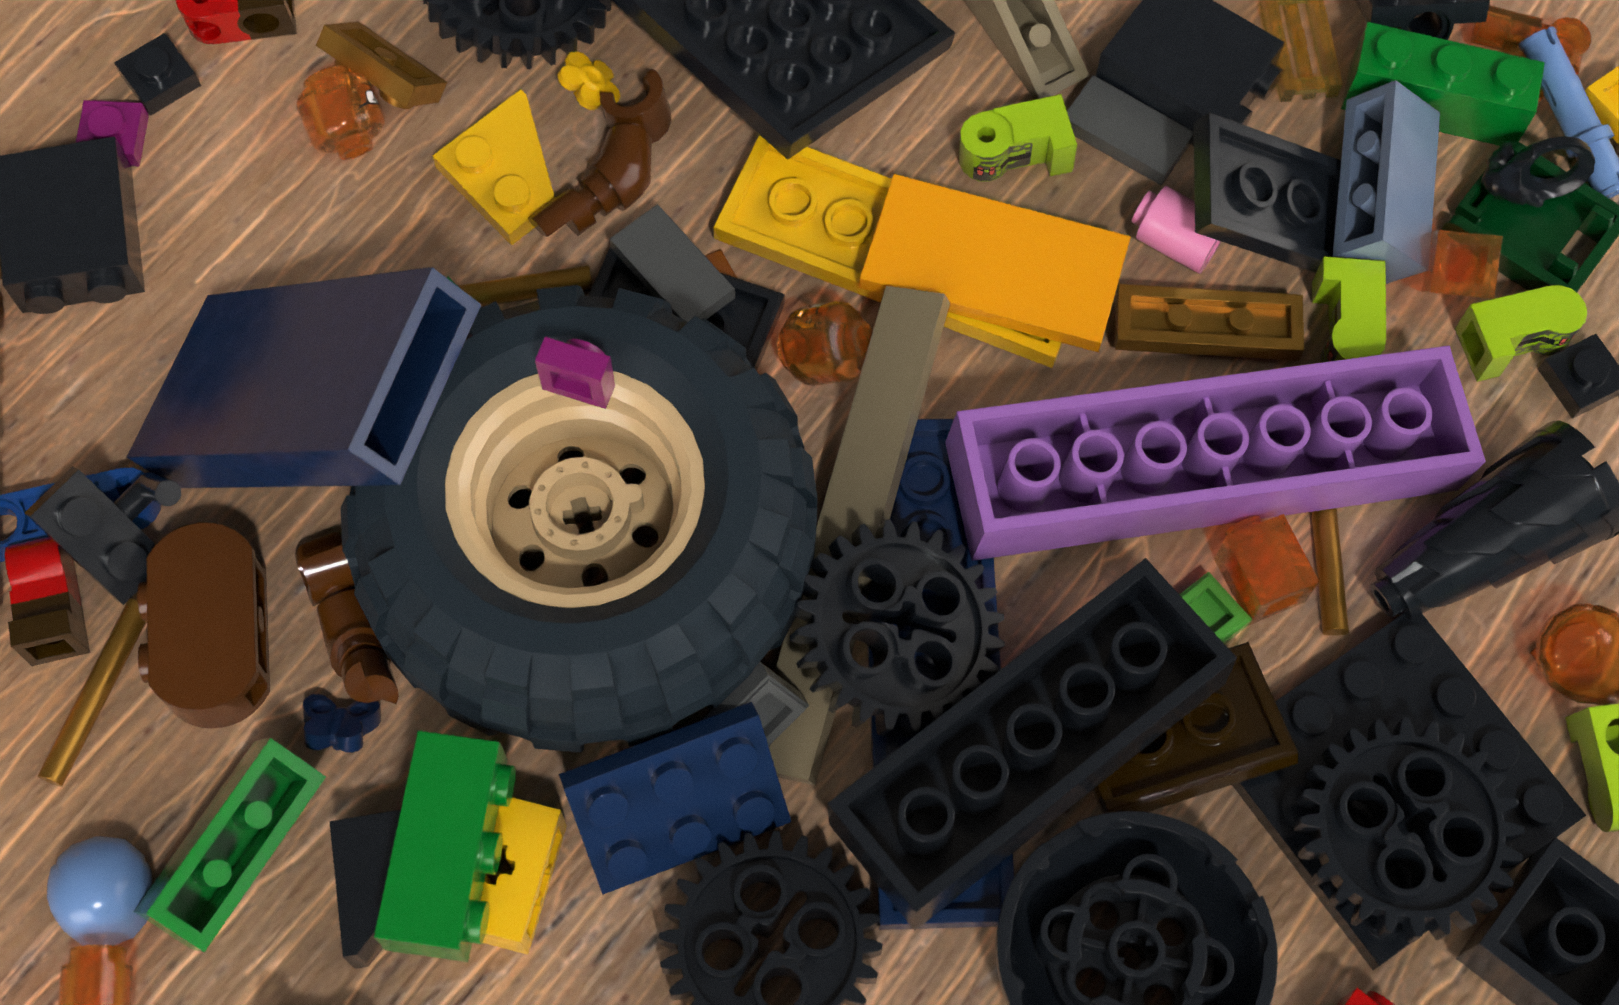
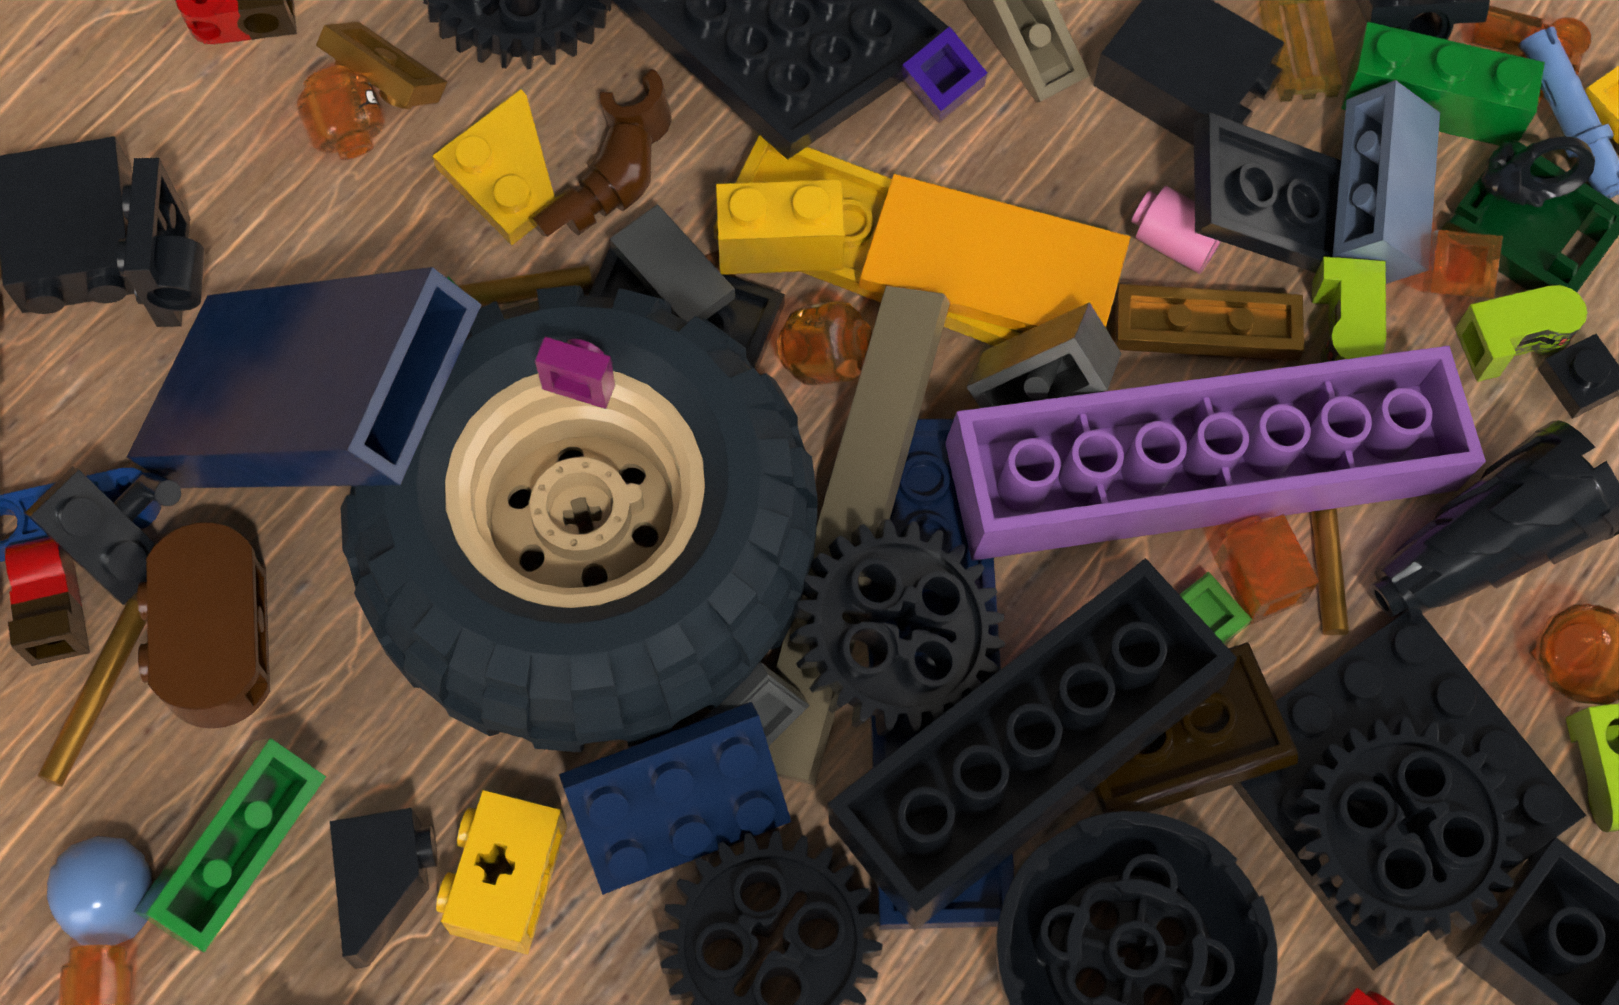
(119, 119): magenta plate -> none
(157, 74): black plate -> none
(157, 250): none -> black plate
(338, 726): dark blue piece -> none
(345, 629): reddish brown piece -> none
(445, 847): green brick -> none
(587, 79): yellow plant -> none
(780, 226): none -> yellow brick
(944, 74): none -> dark purple brick
(1018, 138): lime leg -> none
(1048, 362): none -> brick
(1128, 130): dark grey tile -> none

